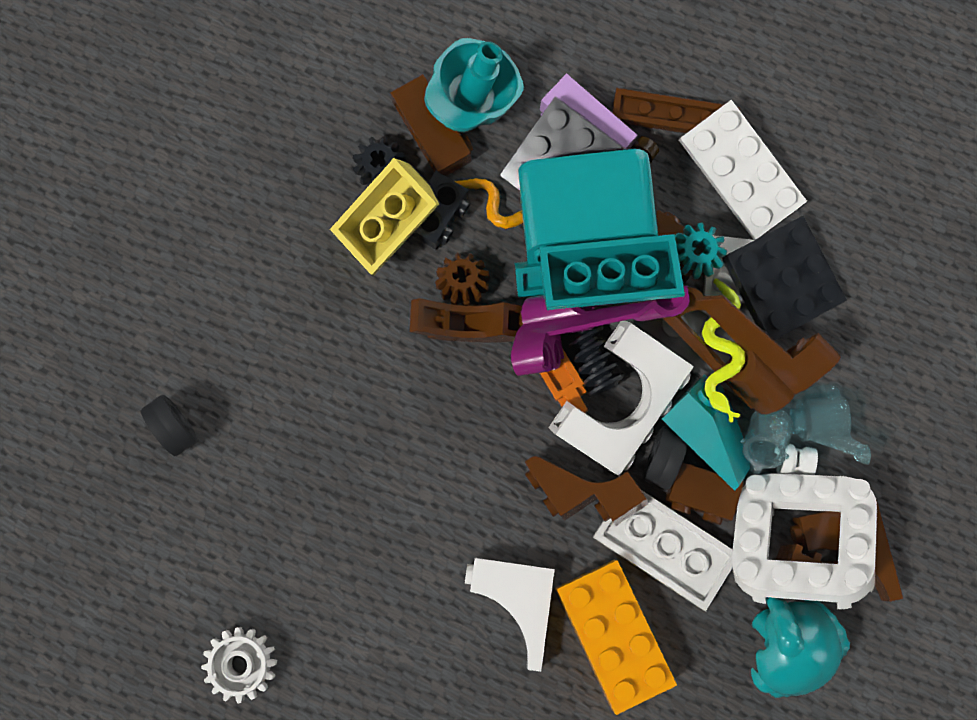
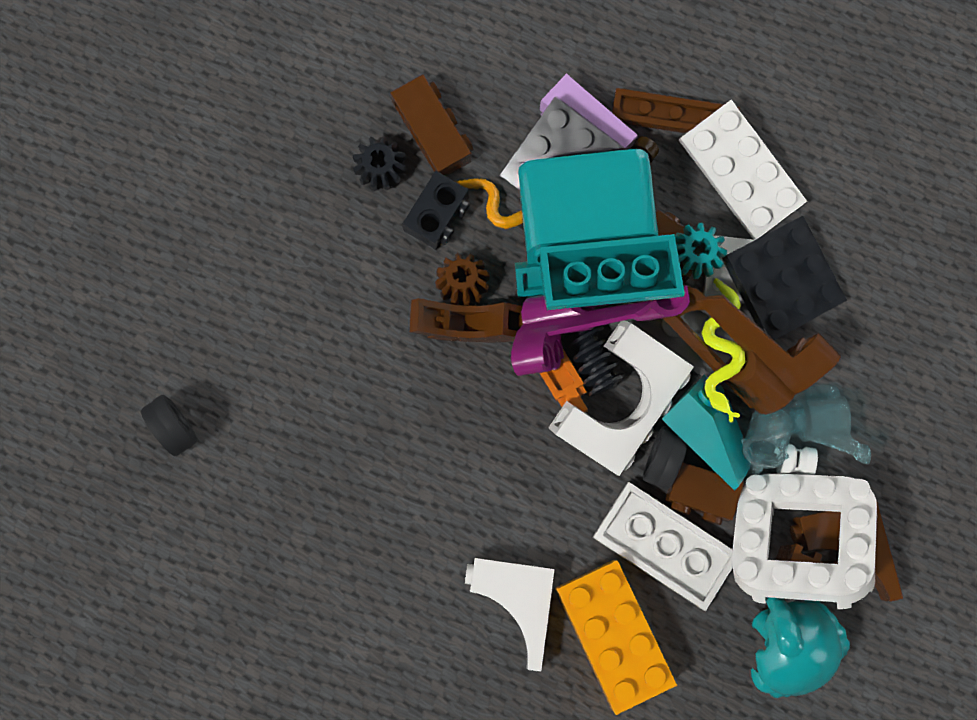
(226, 678): white gear -> none
(385, 215): light yellow slope -> none
(472, 85): teal piece -> none
(570, 493): reddish brown arch -> none

